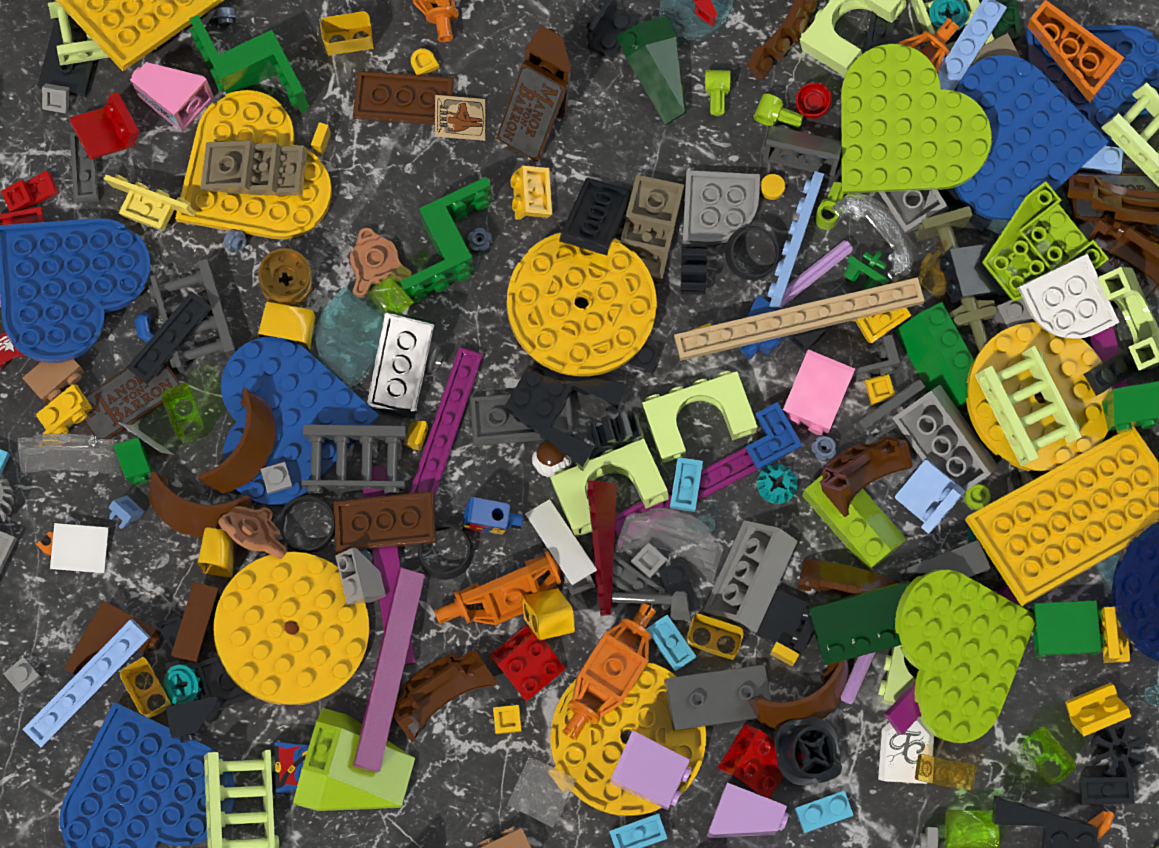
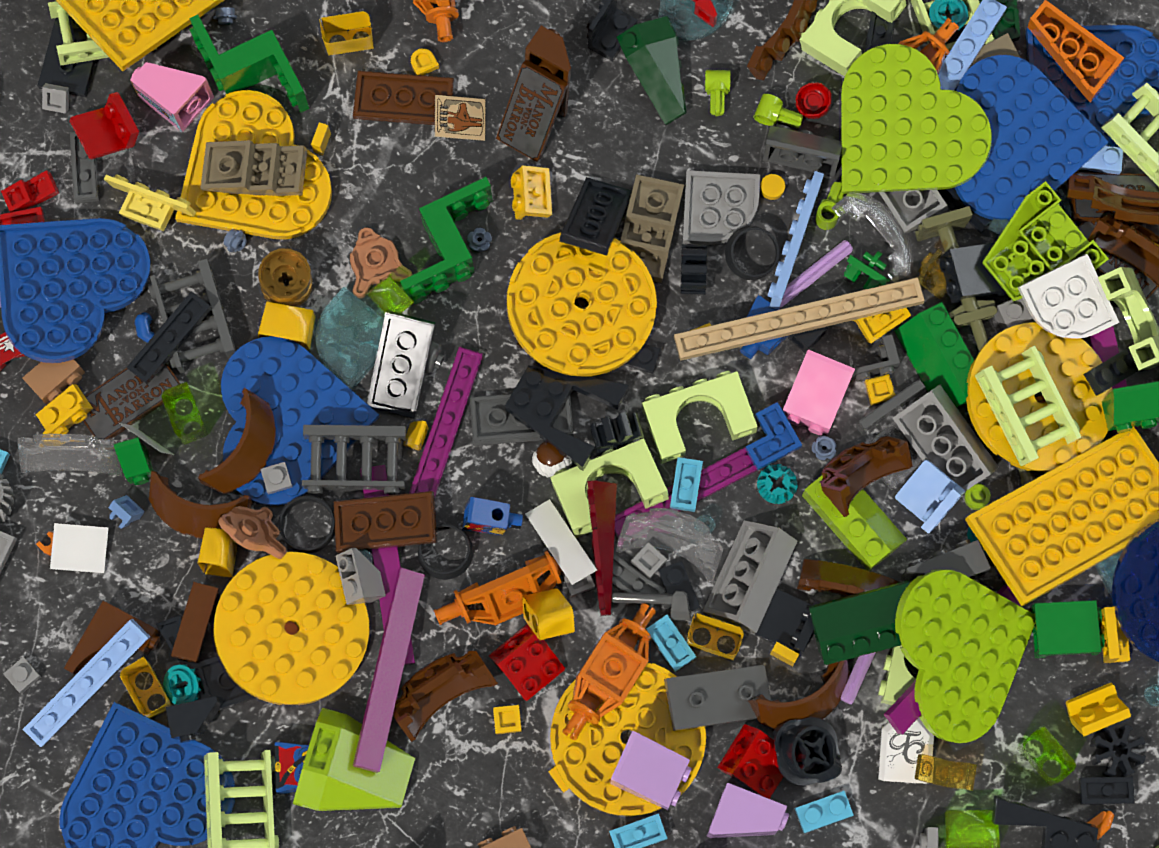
(542, 792): clear tile -> none

